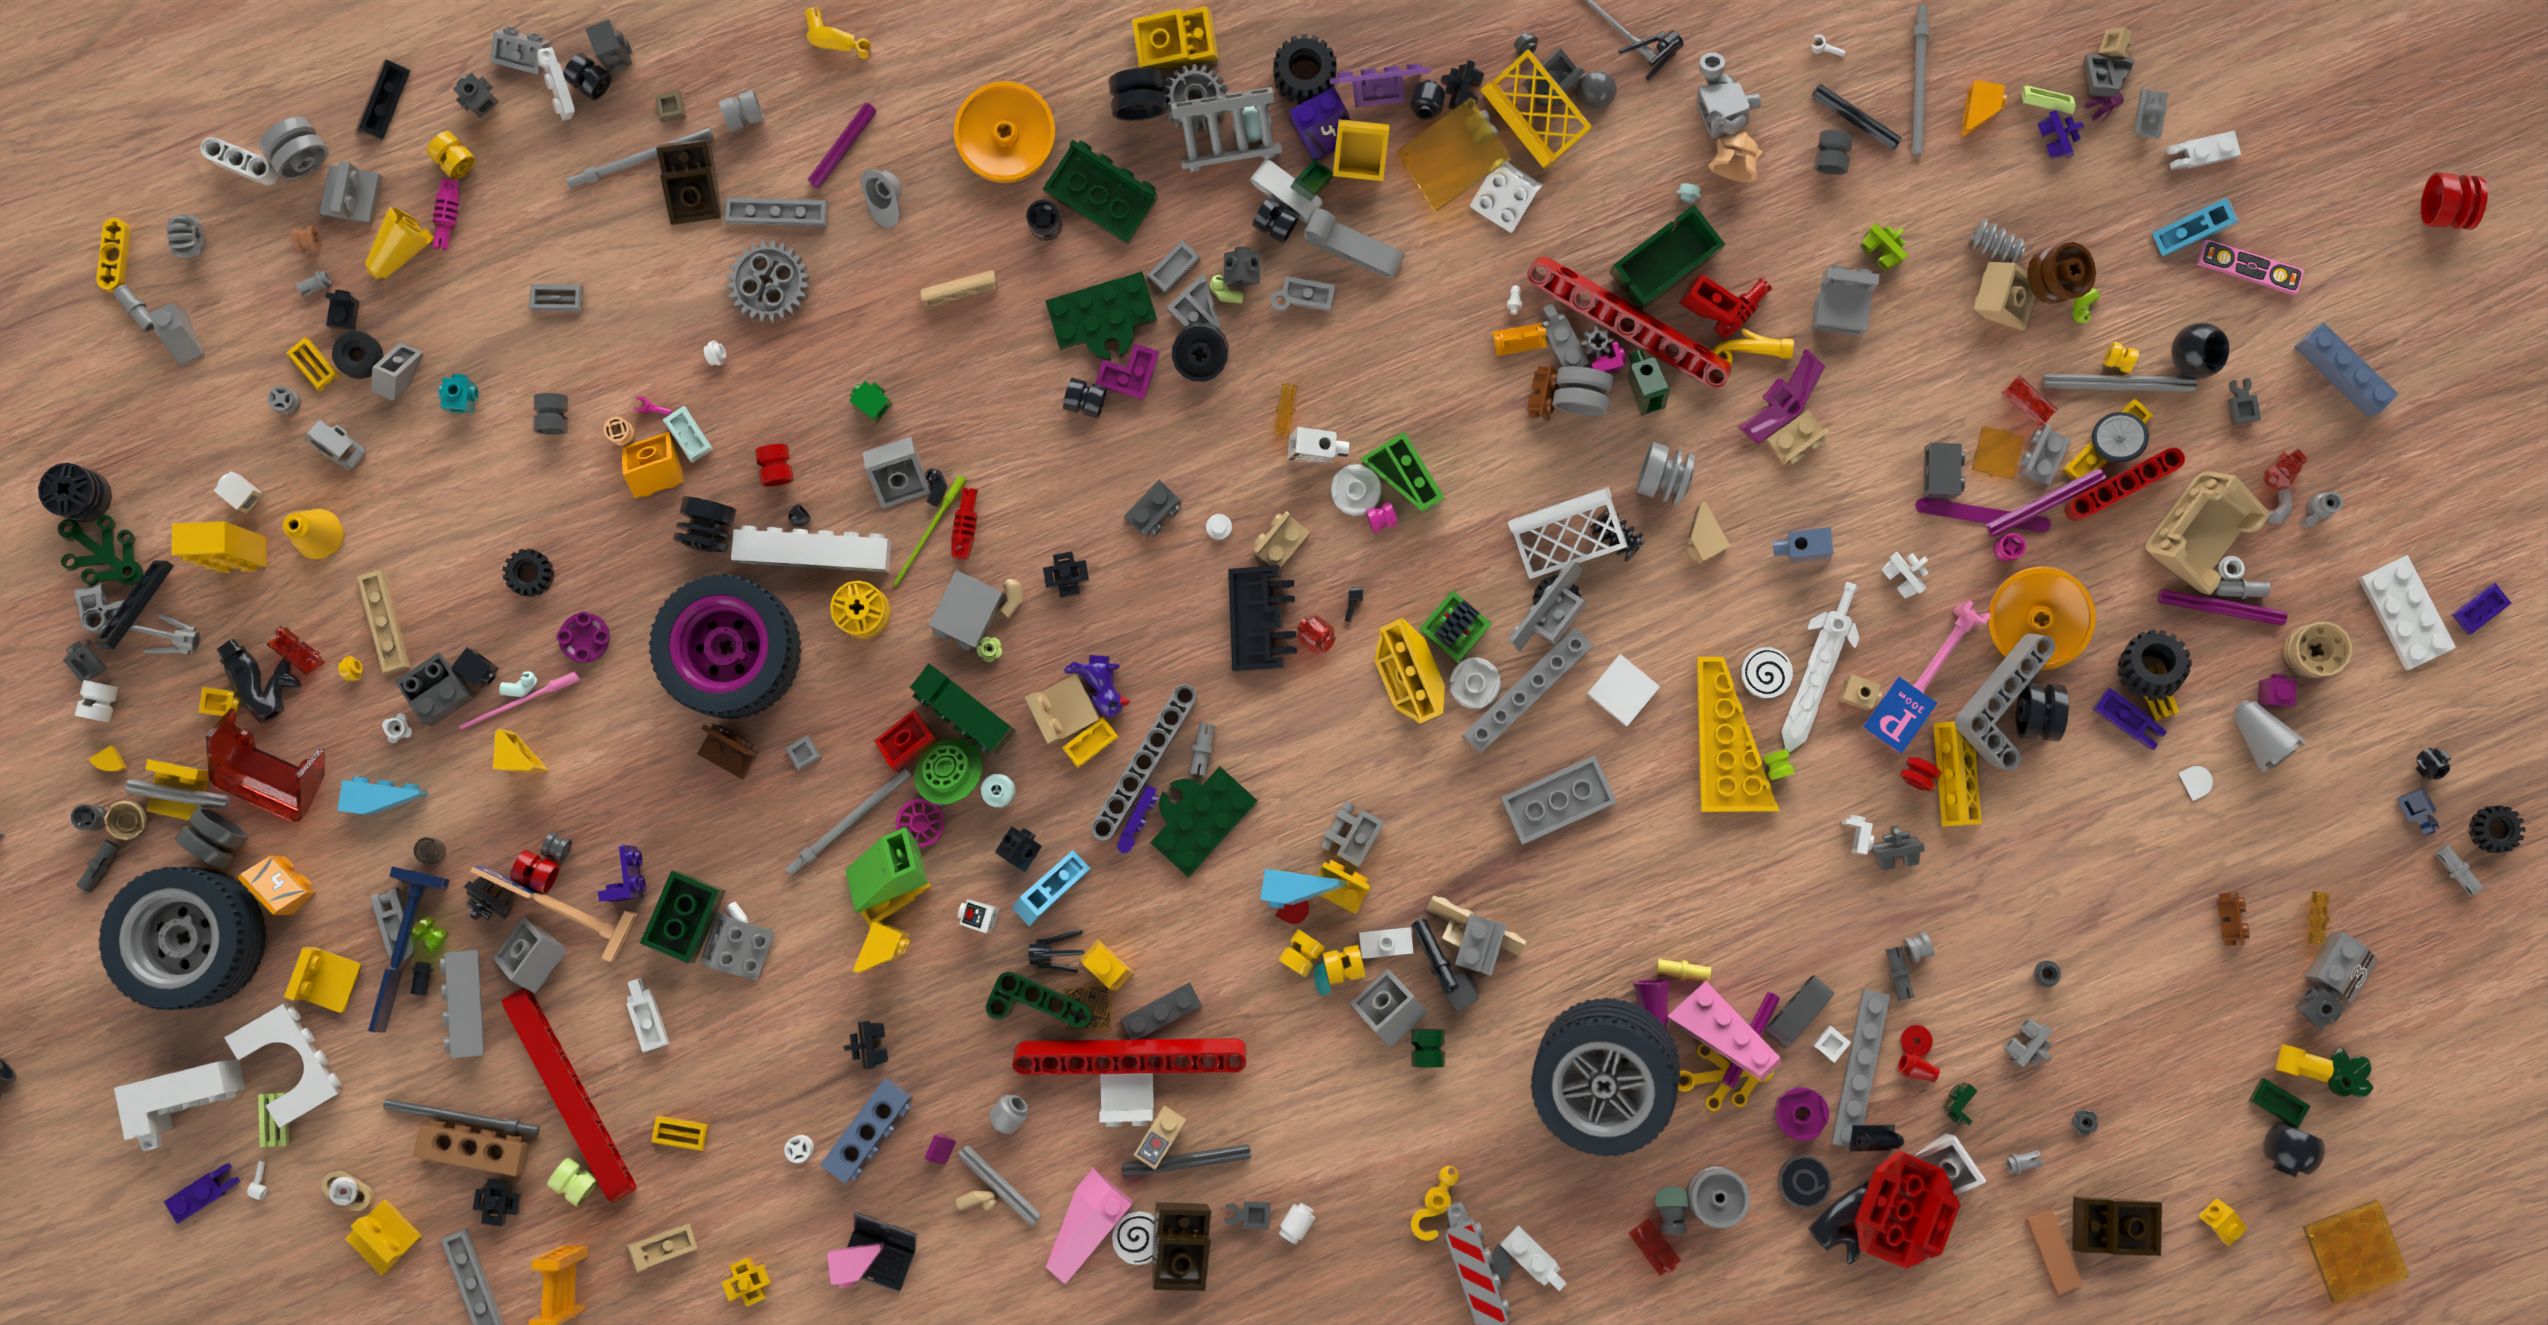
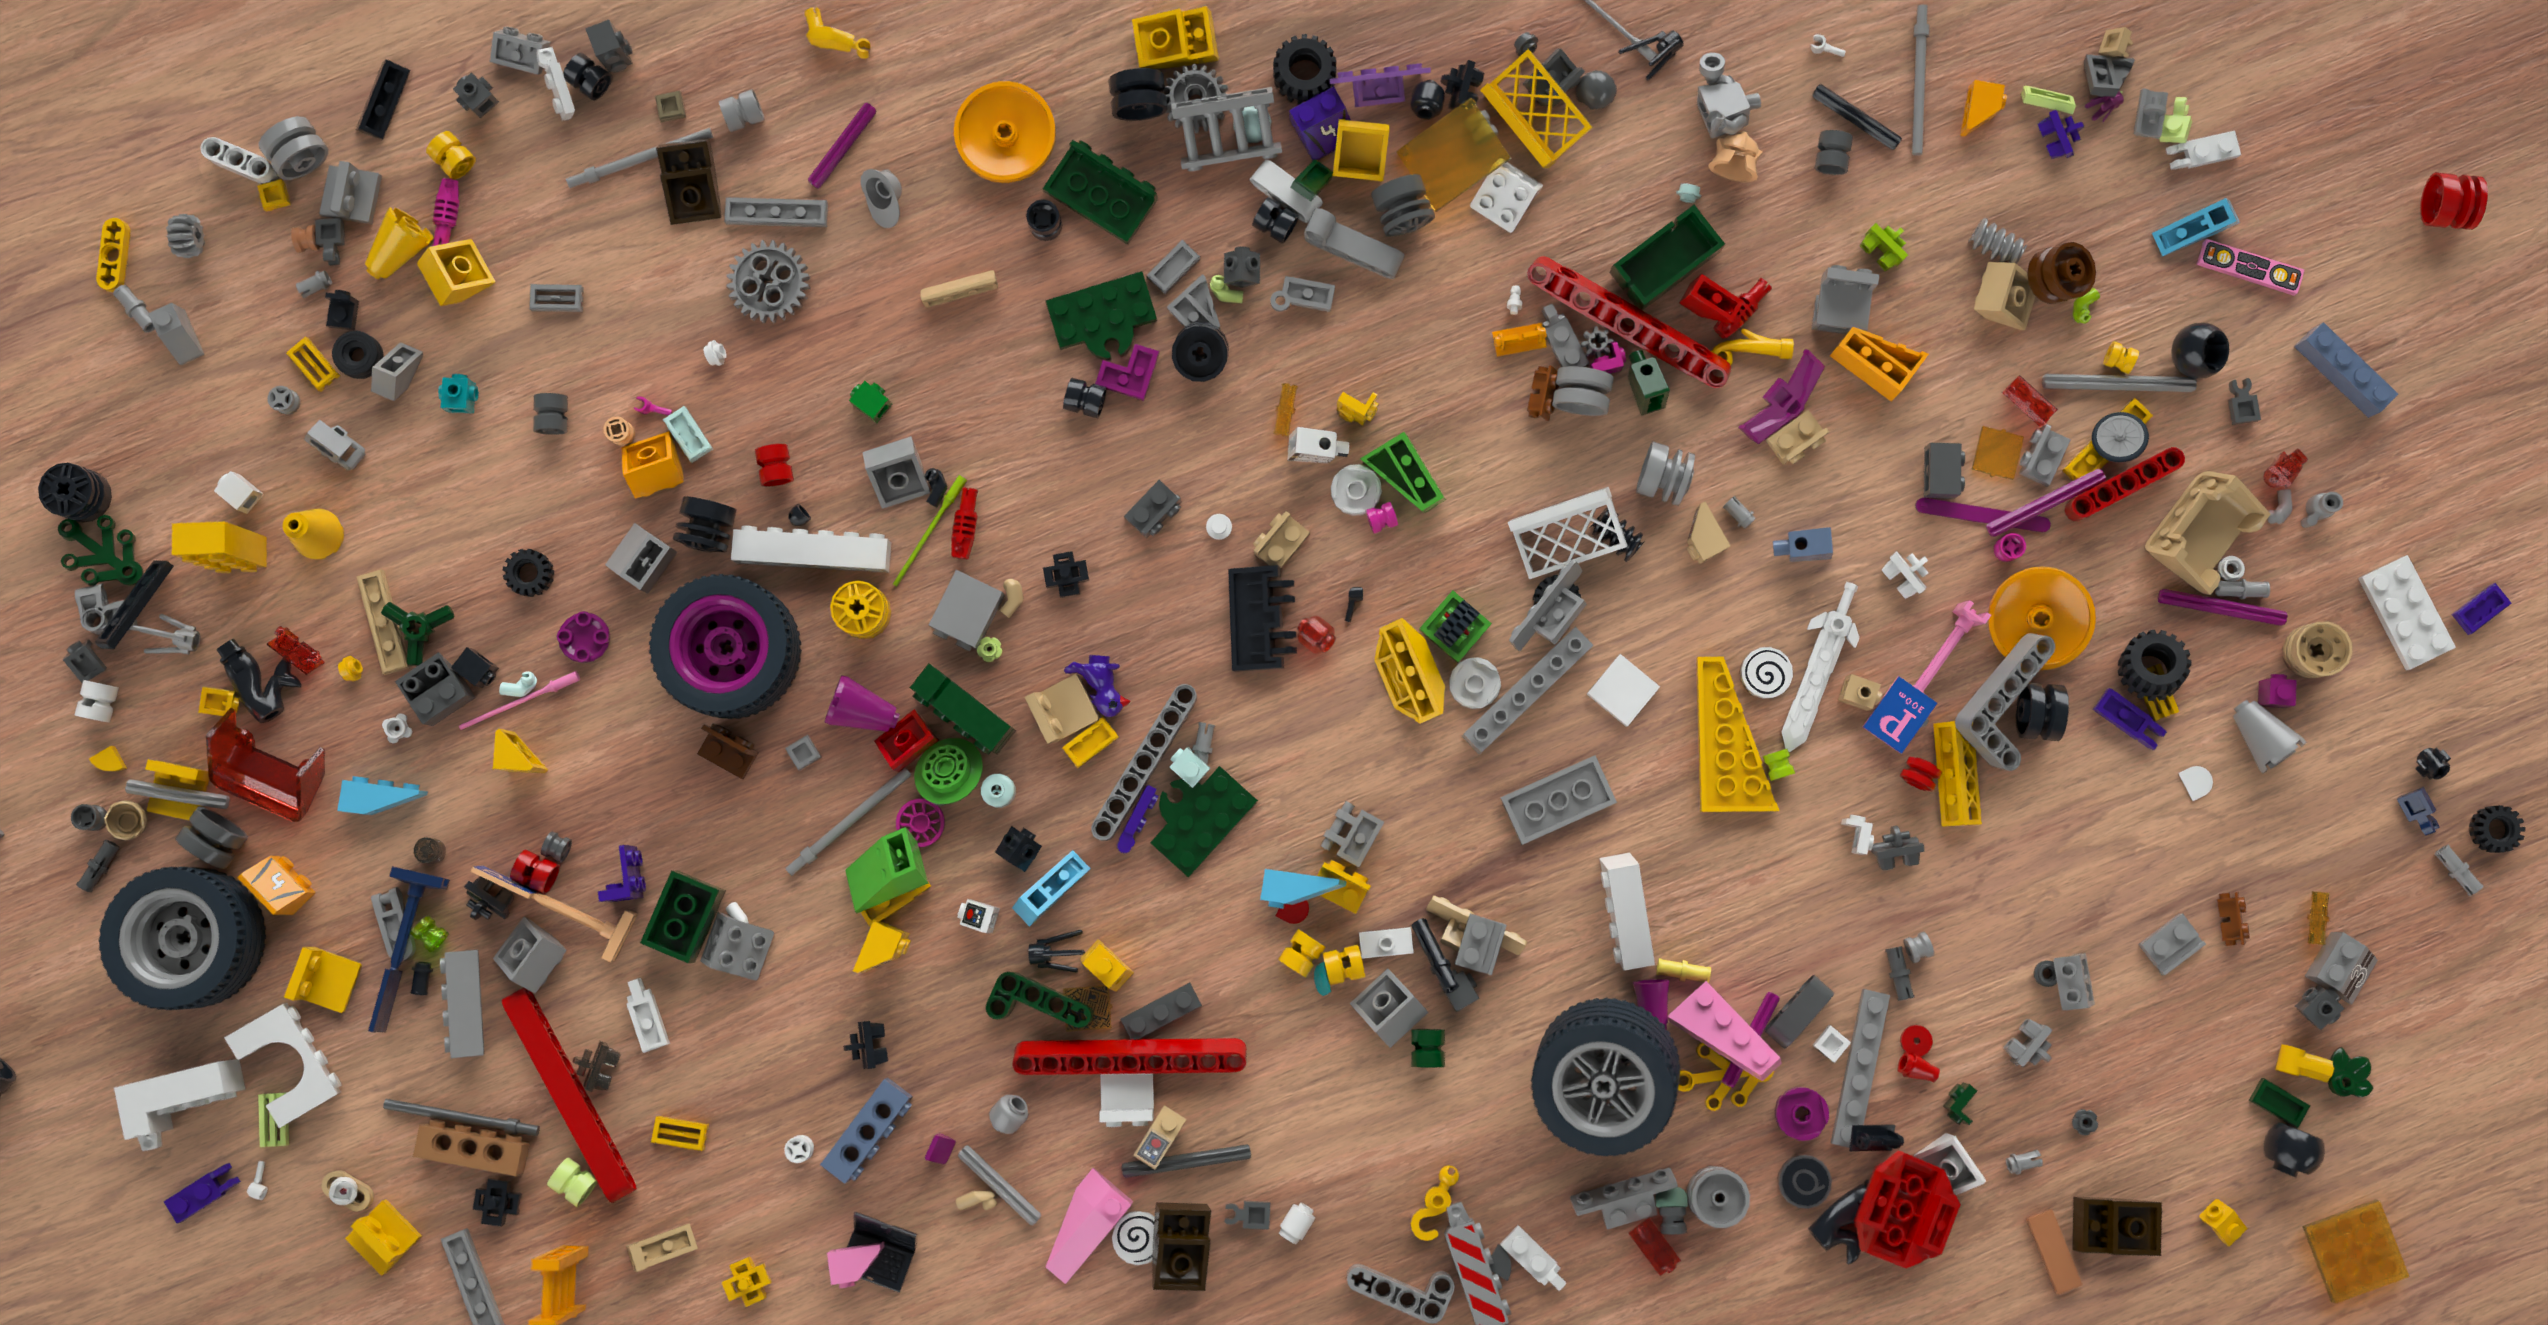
(273, 195): none -> yellow tile
(329, 236): none -> dark grey plate
(407, 623): none -> dark green bush
(455, 271): none -> yellow slope
(594, 1077): none -> clear smoke hips
(641, 558): none -> light grey slope
(860, 708): none -> magenta cone
(1188, 766): none -> light aqua bracket
(1352, 409): none -> yellow bracket
(1398, 1288): none -> light grey beam
(1402, 205): none -> dark grey wheel
(1625, 1200): none -> light grey bracket
(1627, 911): none -> white wedge
(1739, 512): none -> light grey pin
(1878, 362): none -> light orange wedge
(2074, 982): none -> light grey bracket
(2172, 944): none -> light grey plate
(2177, 126): none -> yellowish green plate

